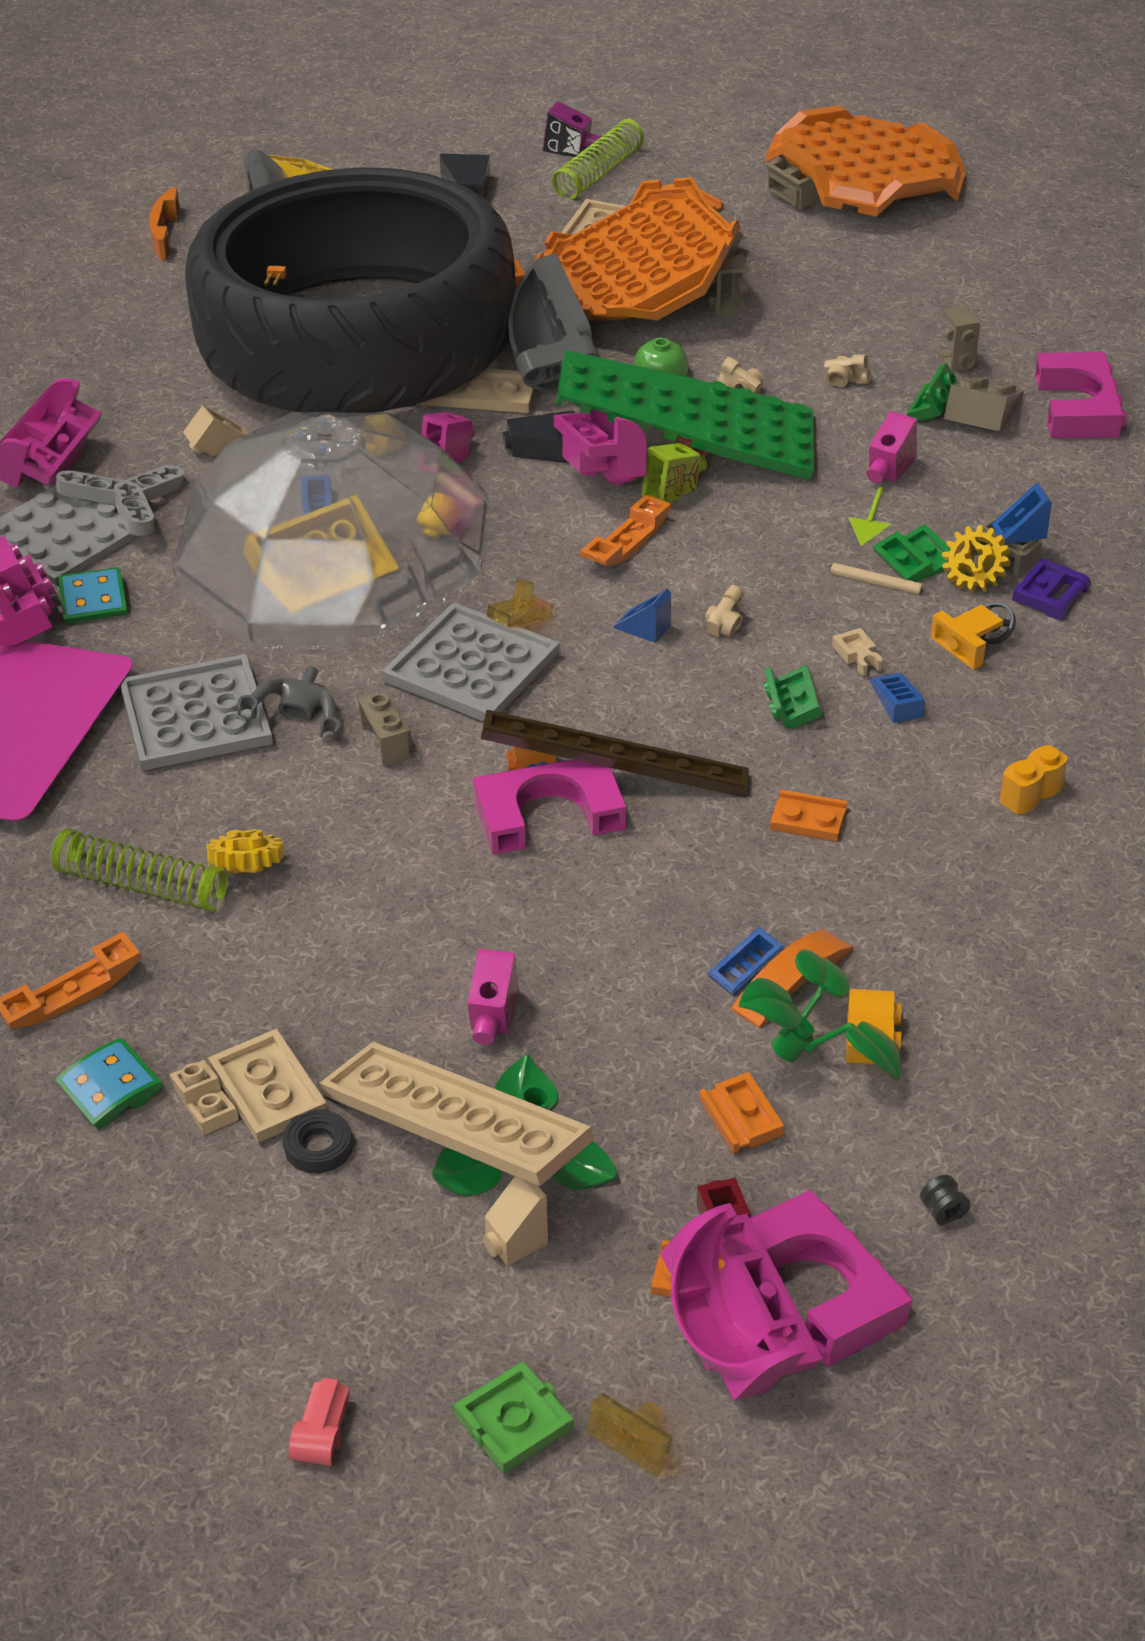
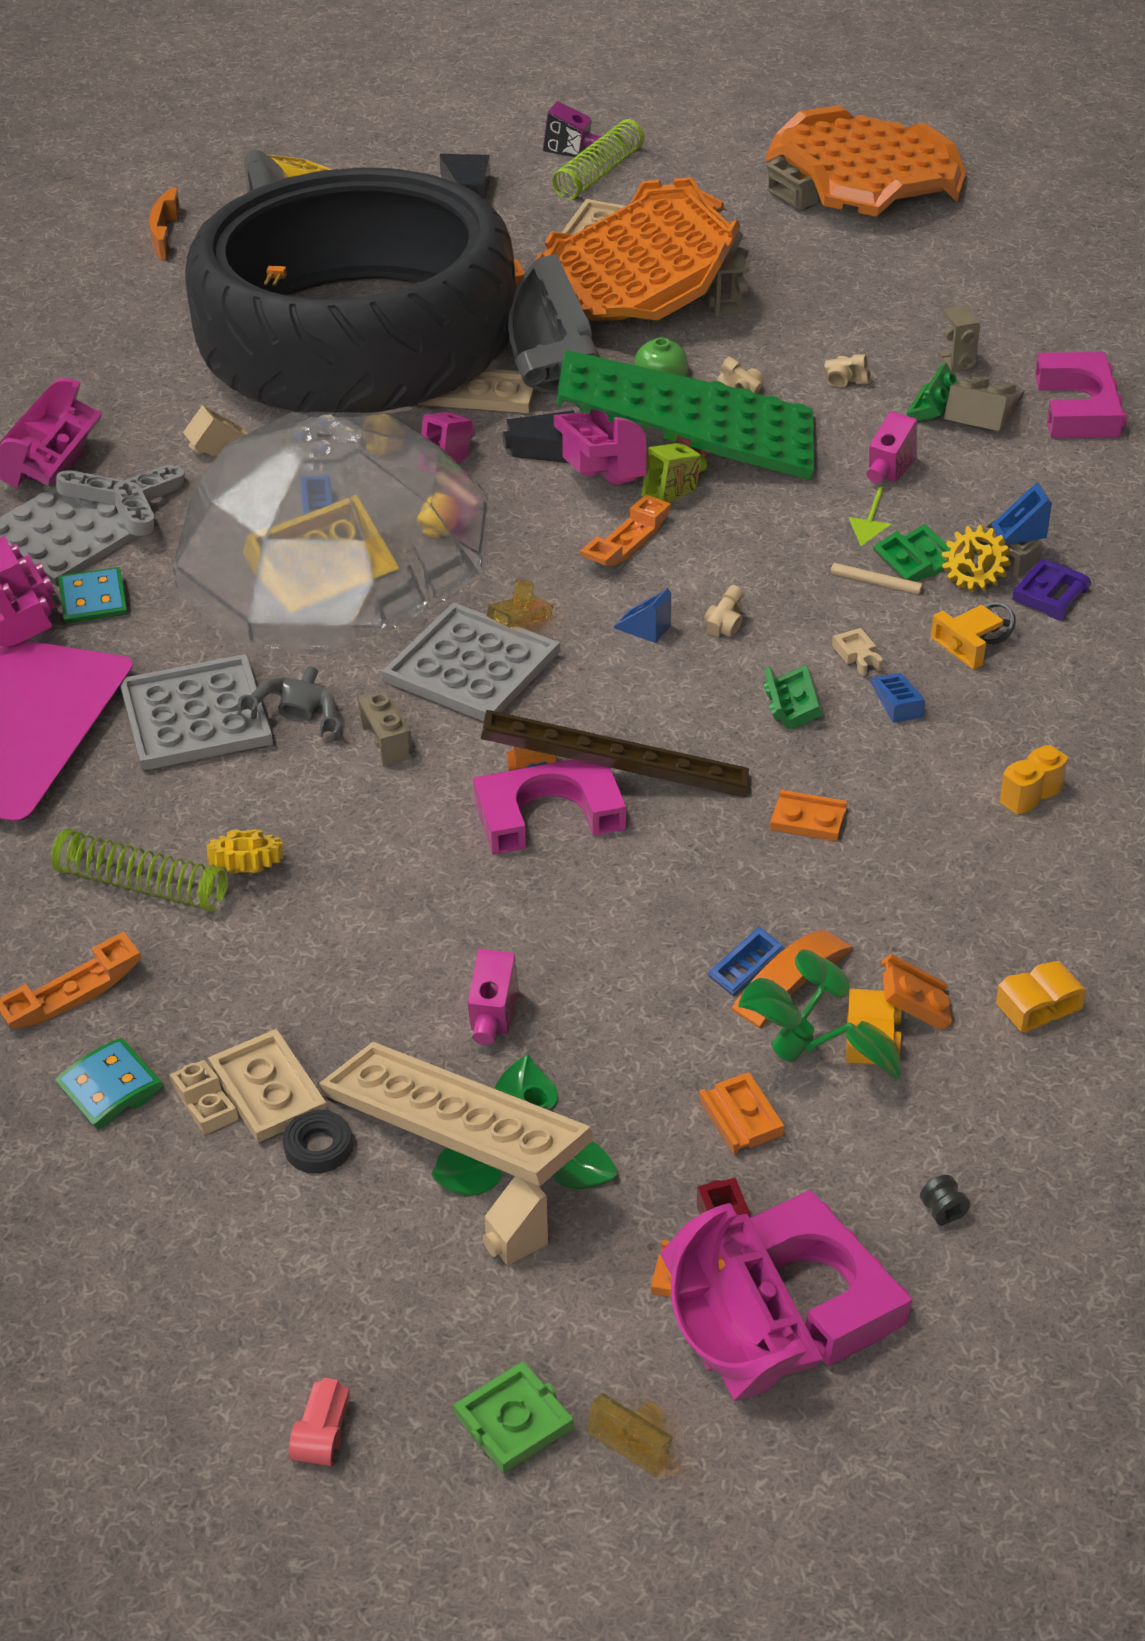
(916, 992): none -> orange plate
(1040, 995): none -> light orange brick

